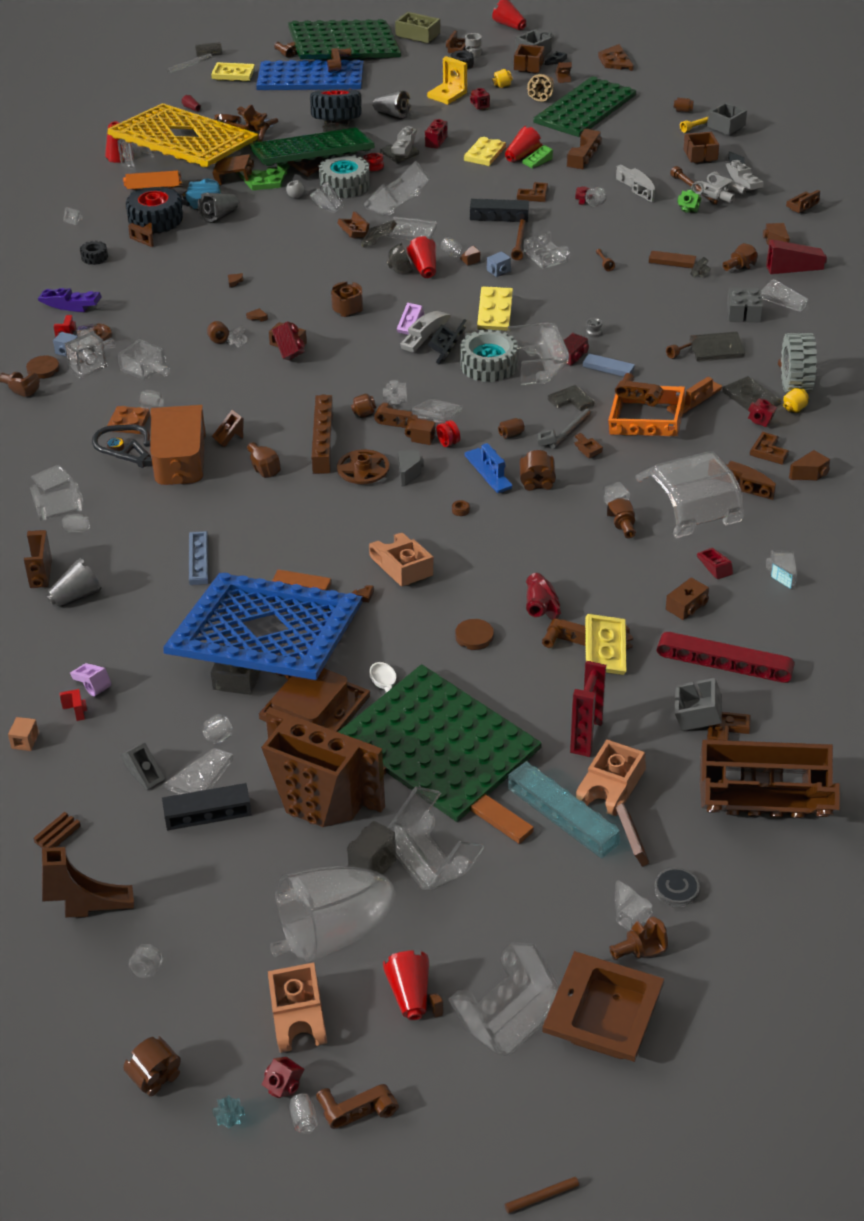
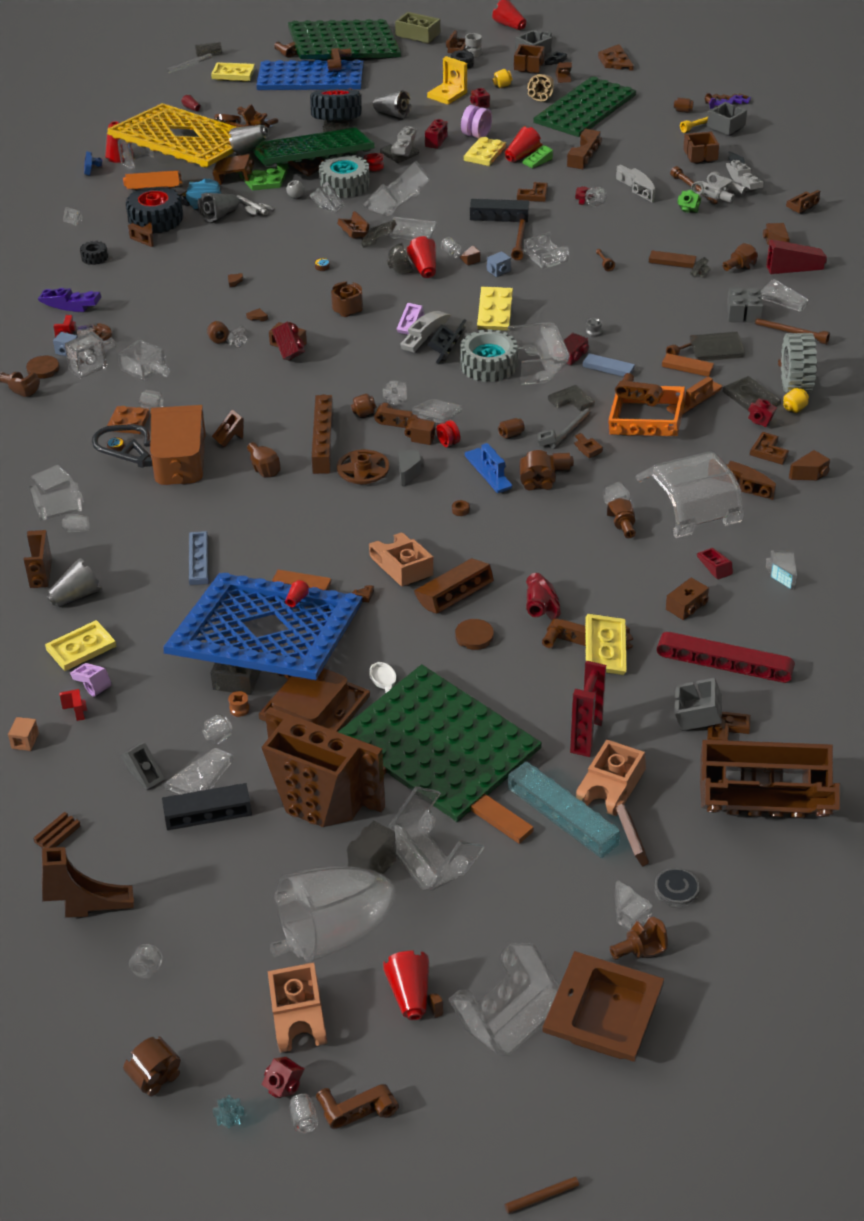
(80, 645): none -> light yellow plate
(89, 160): none -> blue piece
(238, 704): none -> dark orange wheel
(247, 138): none -> flat silver cone
(254, 208): none -> light grey piece
(296, 593): none -> red cone
(322, 264): none -> tile
(454, 585): none -> reddish brown brick
(476, 121): none -> lavender wheel
(563, 461): none -> reddish brown brick
(687, 365): none -> dark orange tile
(711, 99): none -> piece
(823, 337): none -> reddish brown piece

